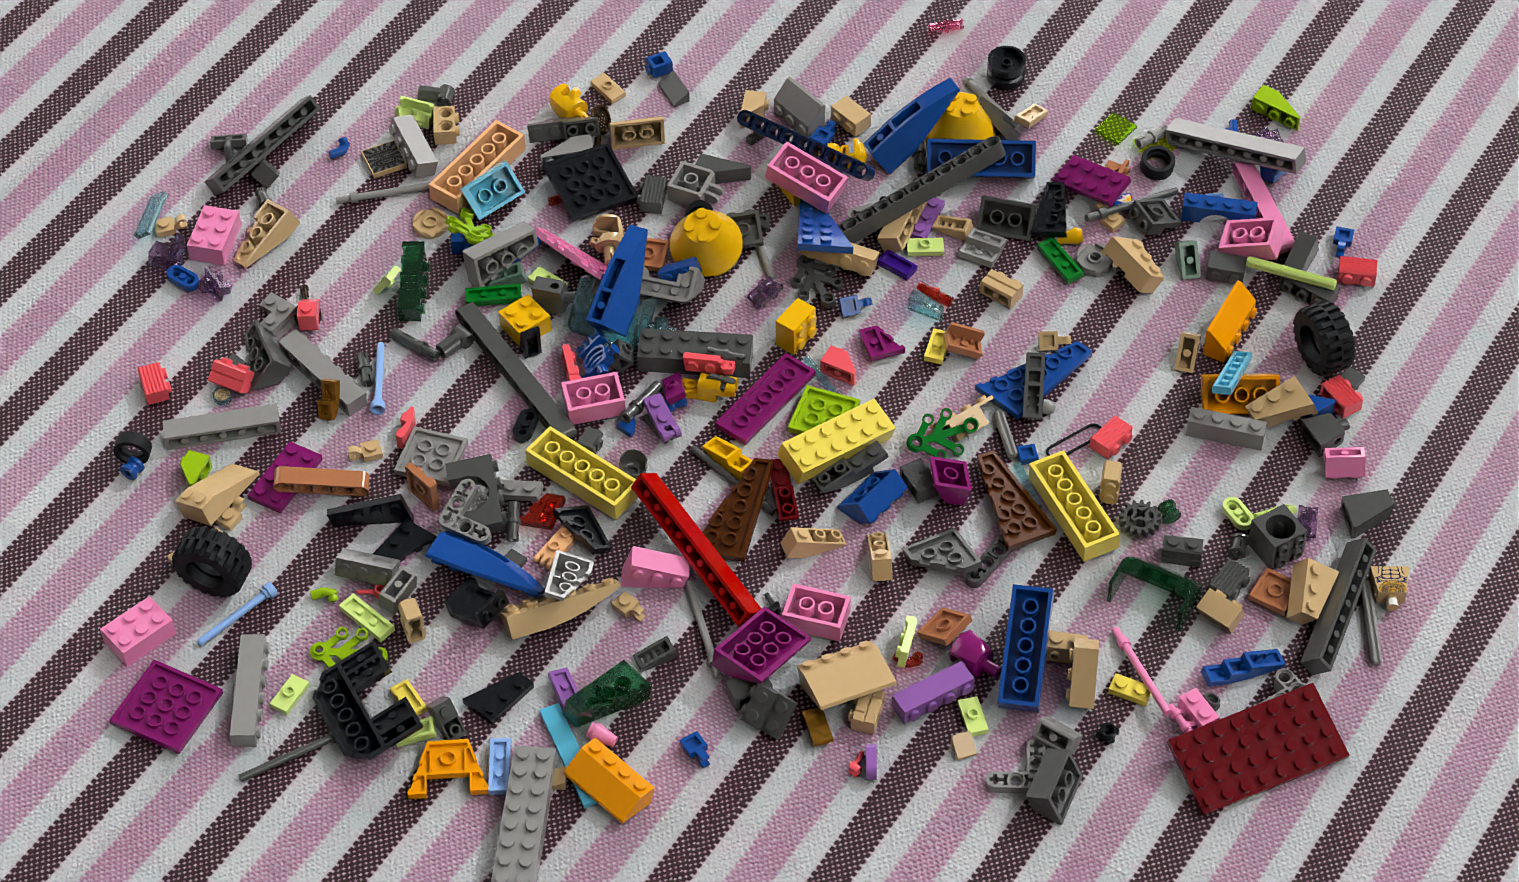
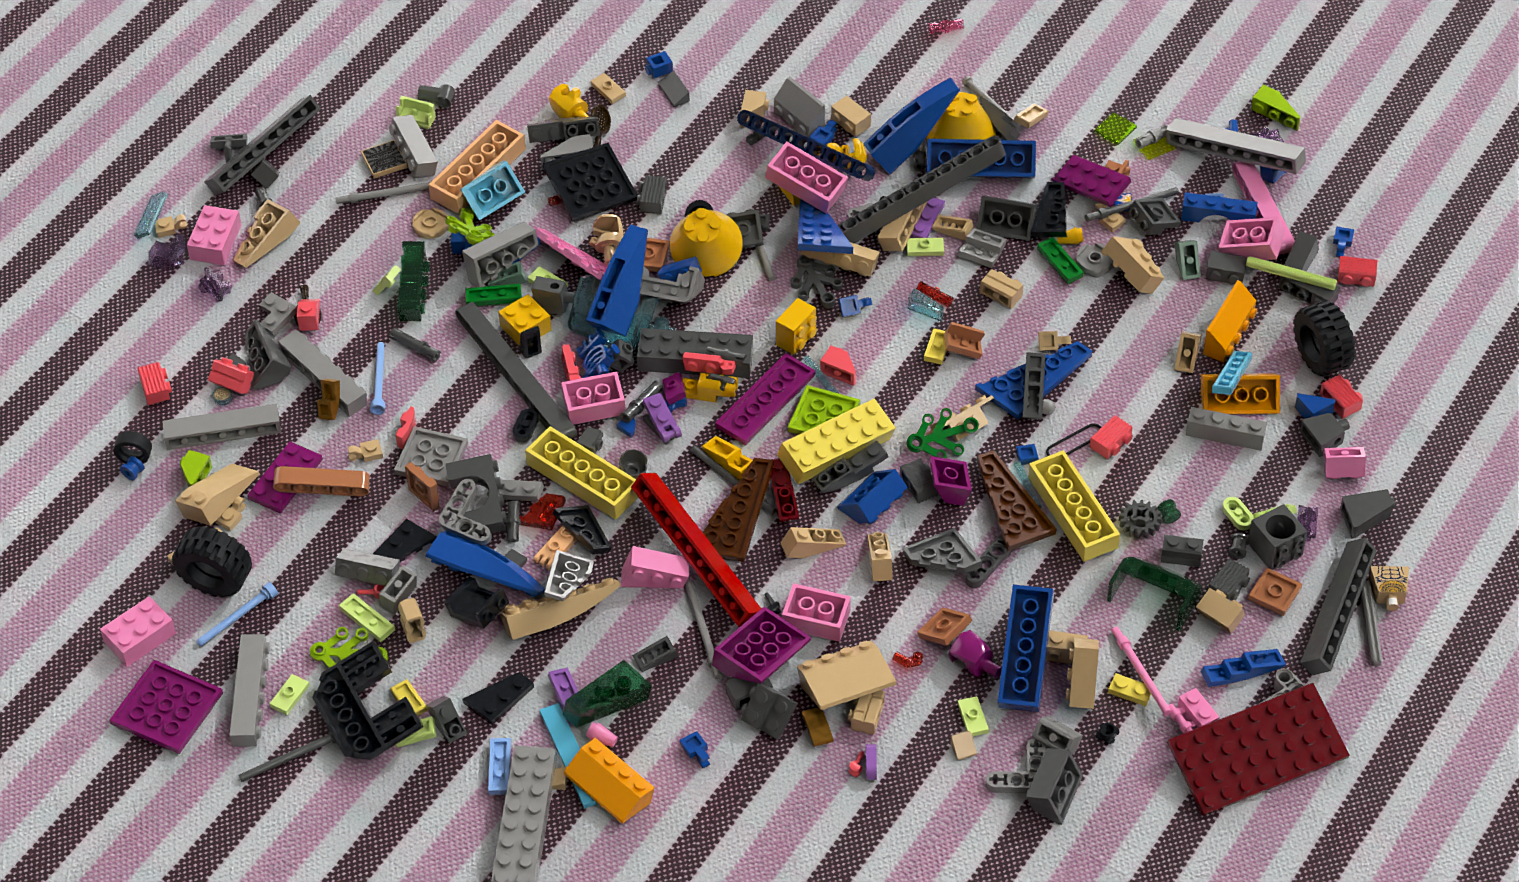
(186, 279): blue plate -> none
(324, 592): lime arm -> none
(342, 148): blue arm -> none
(365, 369): dark grey pin -> none
(376, 511): black wing -> none
(445, 125): tan brick -> none
(447, 760): light orange wing -> none
(458, 338): dark grey piece -> none
(628, 605): tan plate -> none
(637, 133): tan slope -> none
(692, 184): light grey hinge -> none
(724, 169): dark grey slope -> none
(764, 292): clear purple hips -> none
(879, 344): magenta wing -> none
(897, 265): dark purple tile -> none
(906, 640): yellowish green plate -> none
(933, 692): medium lavender brick -> none
(1005, 434): light grey axle -> none
(1006, 67): black wheel -> none
(1110, 482): tan brick -> none
(1158, 152): black tyre -> none
(1213, 700): dark grey plate -> none
(1282, 404): tan wedge -> none
(1309, 590): tan wedge -> none
(1353, 377): dark grey tile -> none

